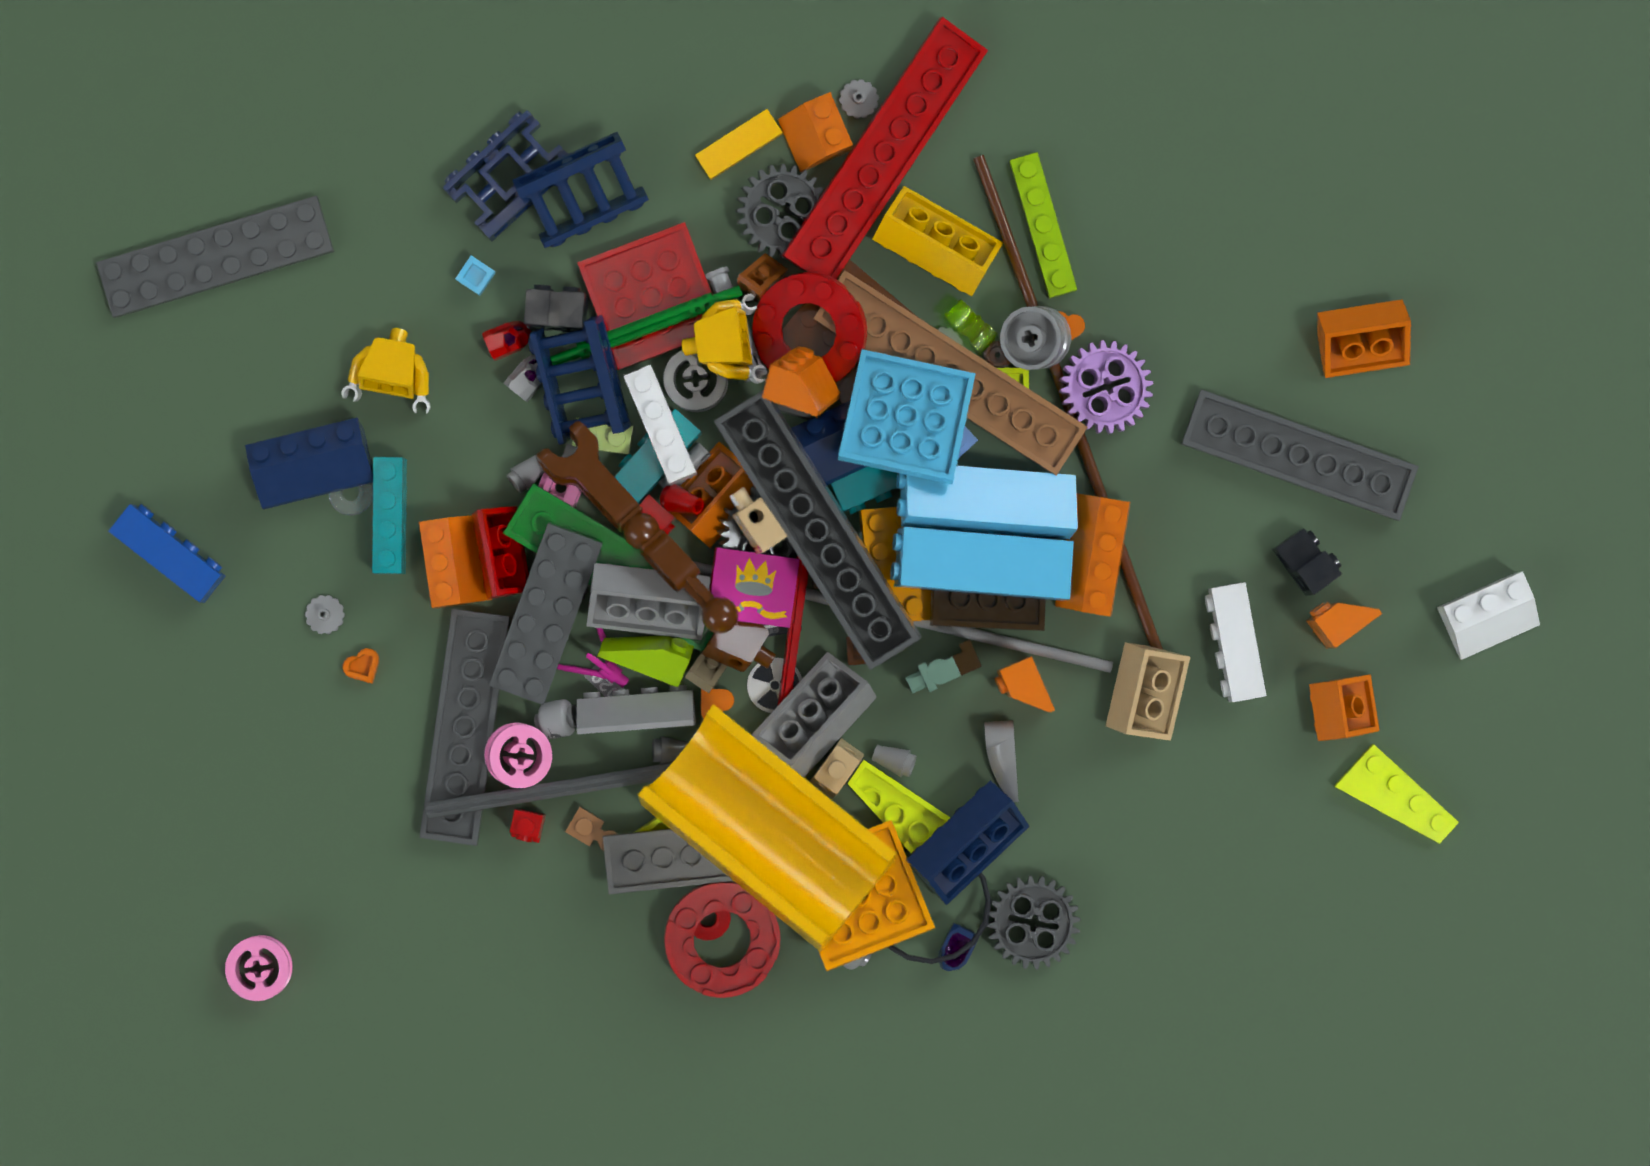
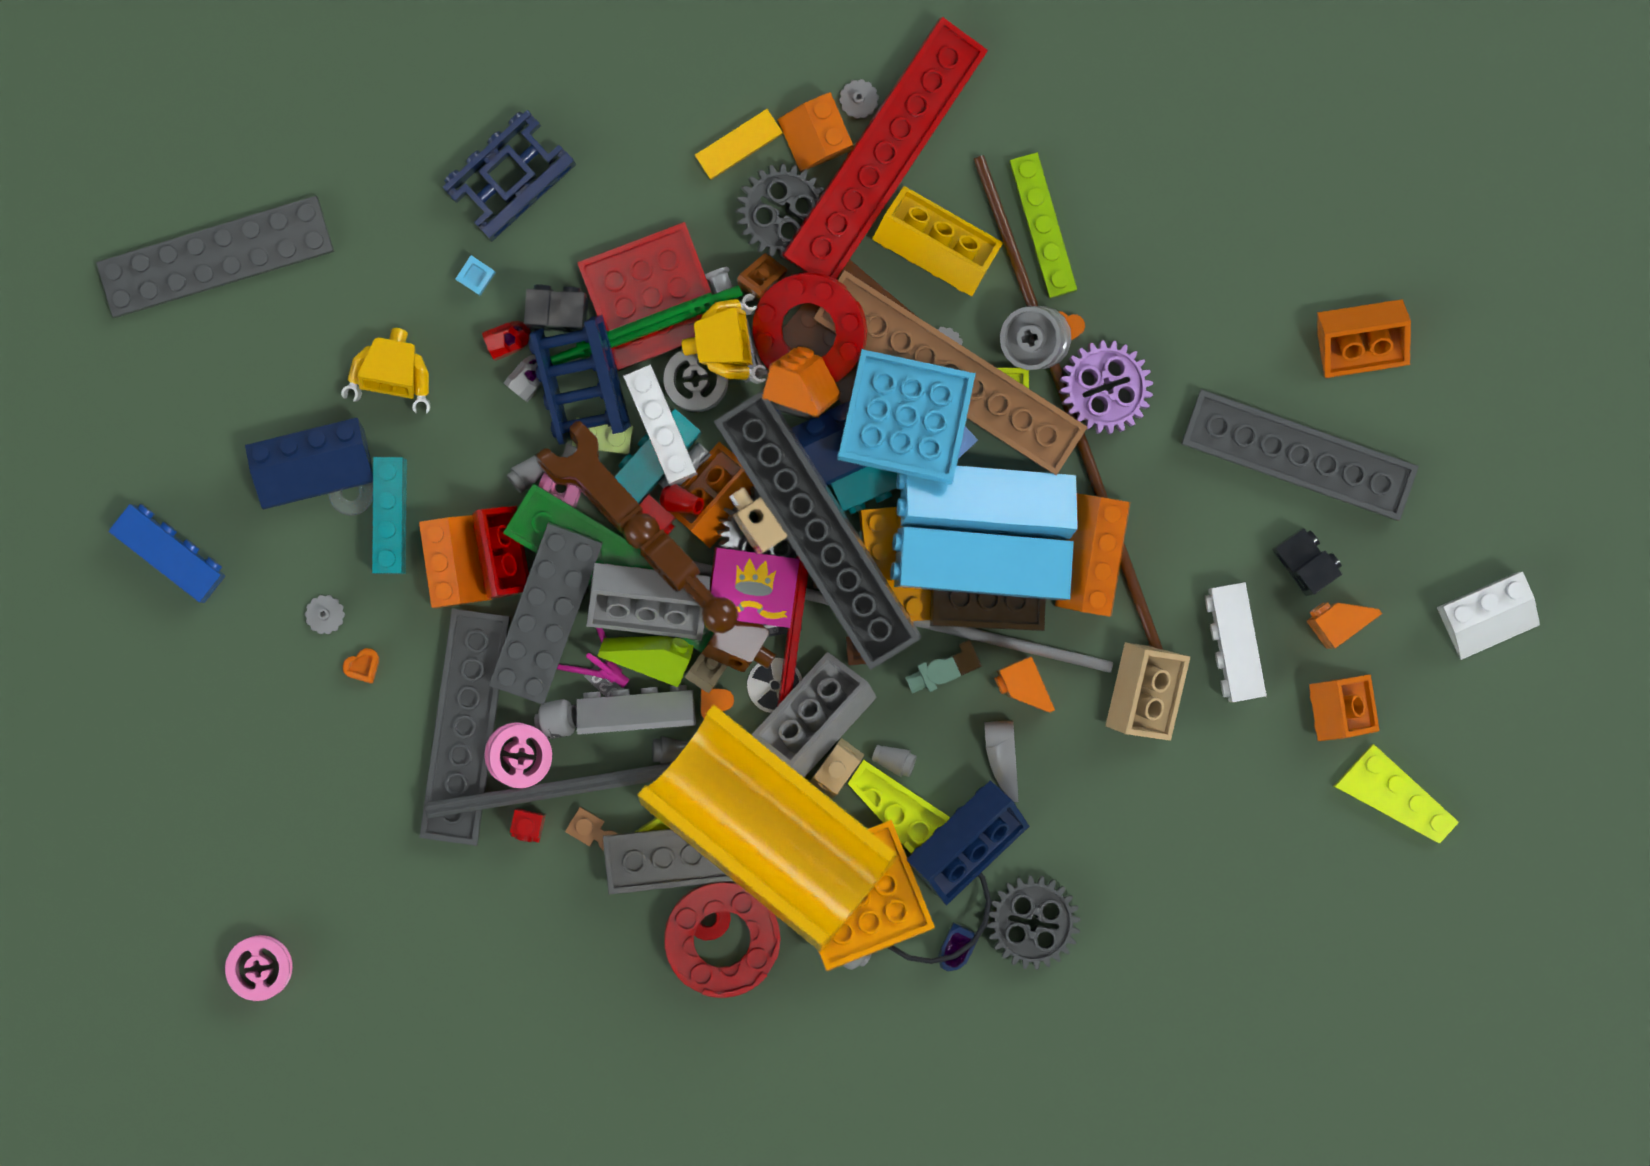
(582, 162): dark blue fence -> none
(970, 325): clear neon green leg -> none
(989, 355): reddish brown plate -> none

